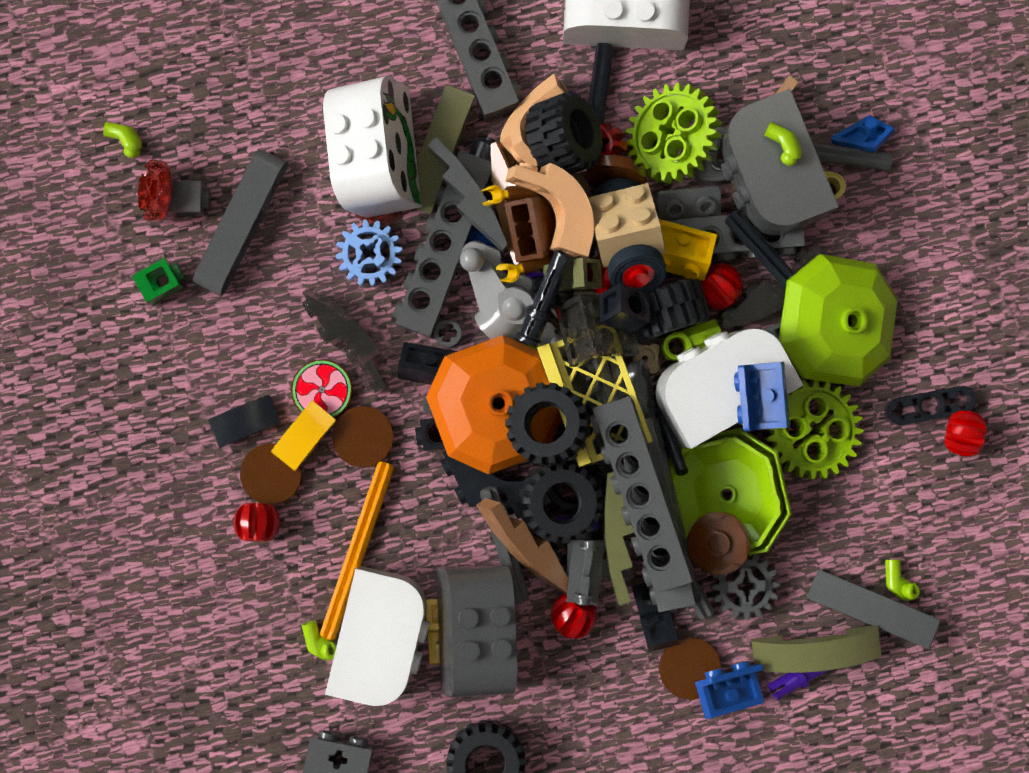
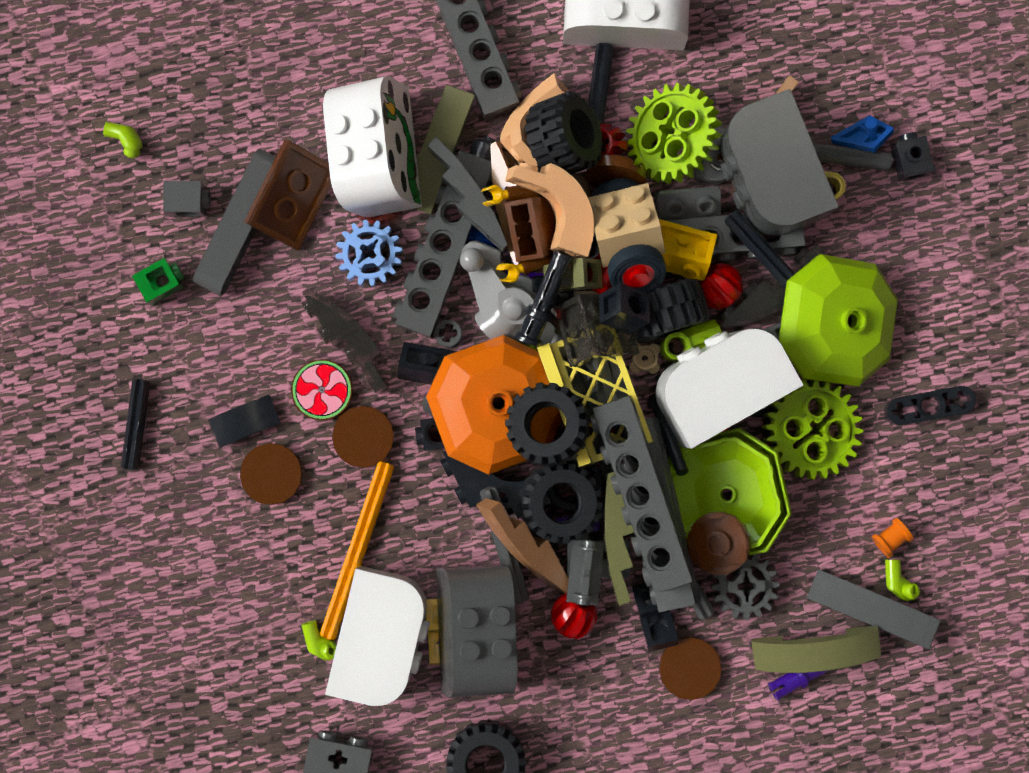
(135, 424): none -> black axle
(155, 190): clear red tile -> none
(256, 522): red piece -> none
(290, 195): none -> reddish brown tile
(303, 435): yellow slope -> none
(643, 387): dark grey beam -> none
(729, 691): blue bracket -> none
(762, 396): bracket -> none
(788, 141): lime arm -> none
(892, 537): none -> orange bush
(907, 166): none -> black brick
(965, 433): red piece -> none

